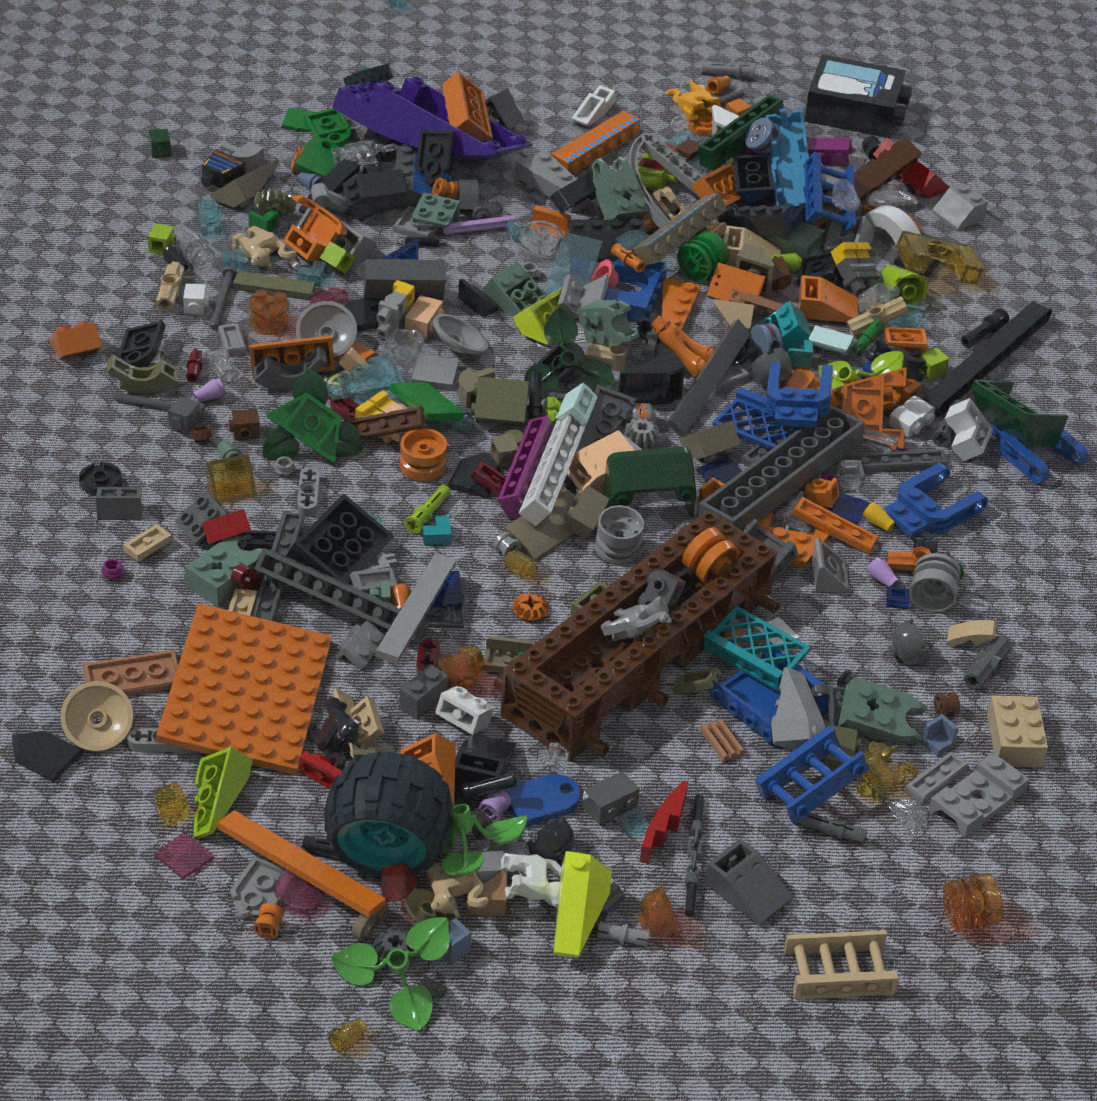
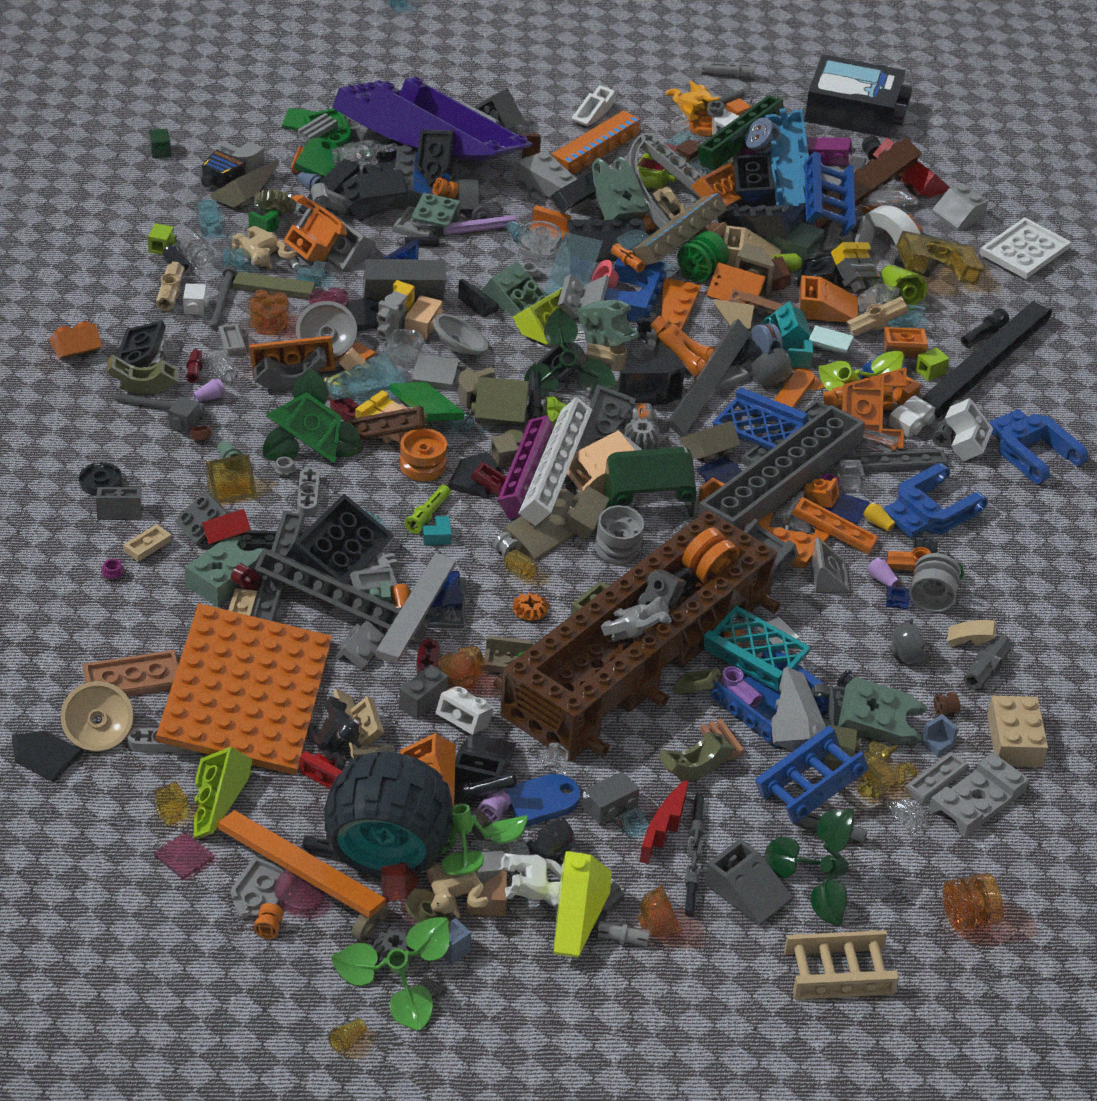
(245, 424): reddish brown brick -> none
(317, 127): none -> light grey tile
(337, 257): lime brick -> none
(371, 74): black wheel -> none
(467, 107): orange slope -> none
(535, 148): none -> reddish brown panel
(578, 403): light aqua panel -> none
(699, 759): none -> olive arch
(715, 108): none -> dark grey bush
(718, 84): orange cone -> none
(733, 680): none -> medium lavender piece
(798, 406): blue plate -> none
(835, 830): none -> dark green plant
(845, 196): clear hat -> none
(868, 336): green pin -> none
(910, 361): black animal -> none
(1014, 417): dark green windscreen -> none
(1025, 248): none -> white plate

